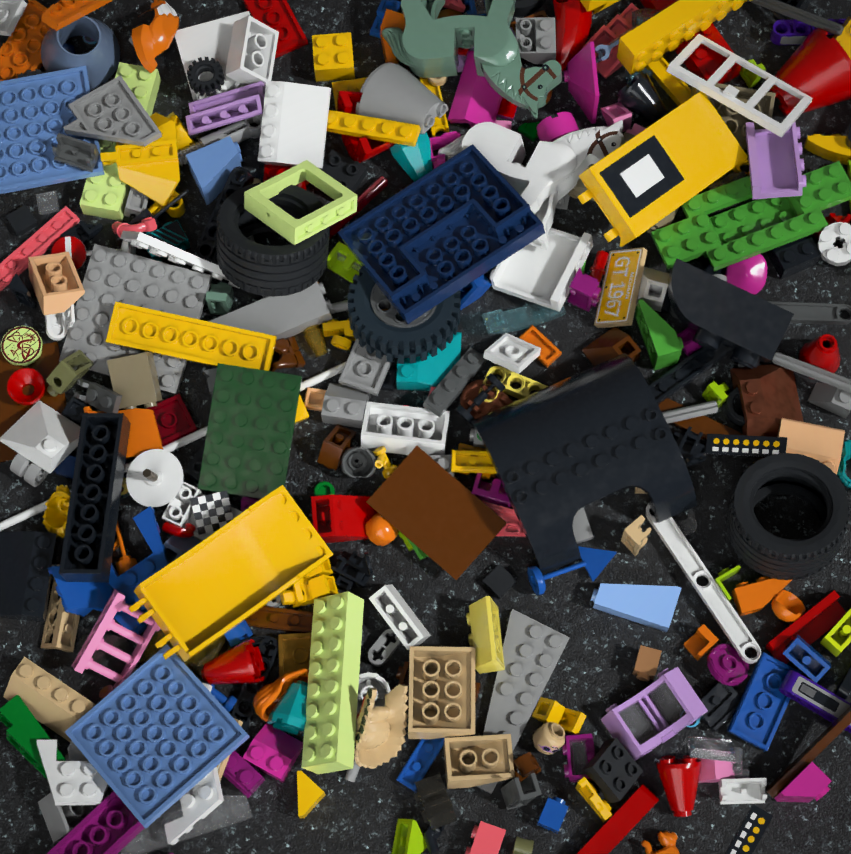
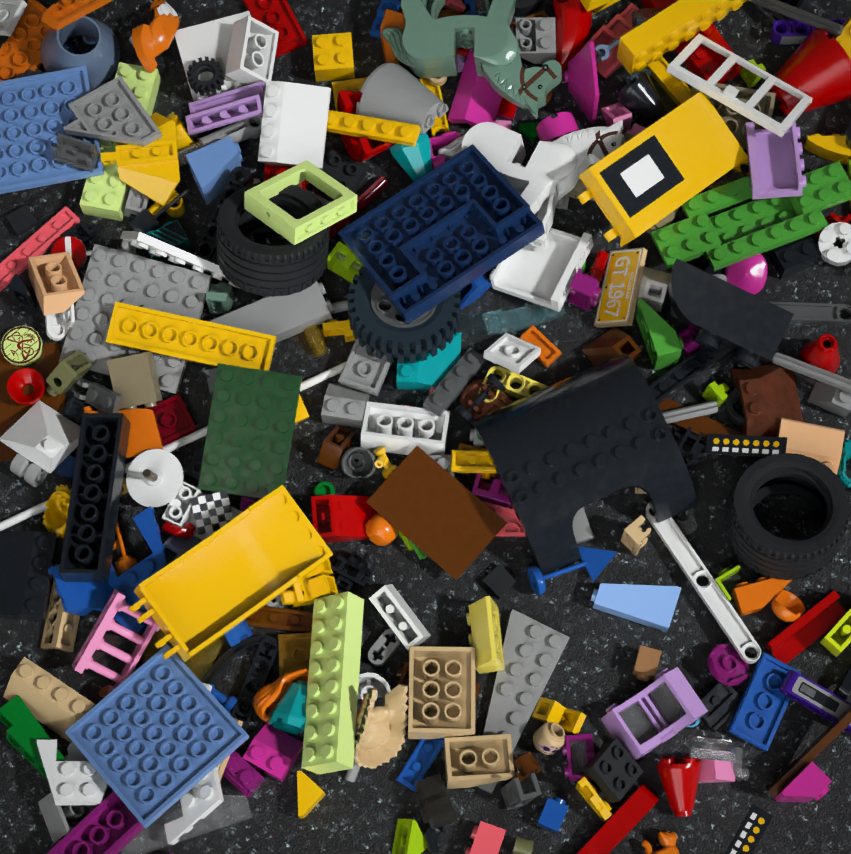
(47, 202): clear tile -> none
(147, 224): coral piece -> none
(235, 666): red cone -> none
(289, 354): reddish brown piece -> none
(314, 399): light nougat tile -> none
(341, 342): yellow tile -> none
(701, 642): orange panel -> none
(742, 791): white hinge -> none
(806, 658): blue brick -> none

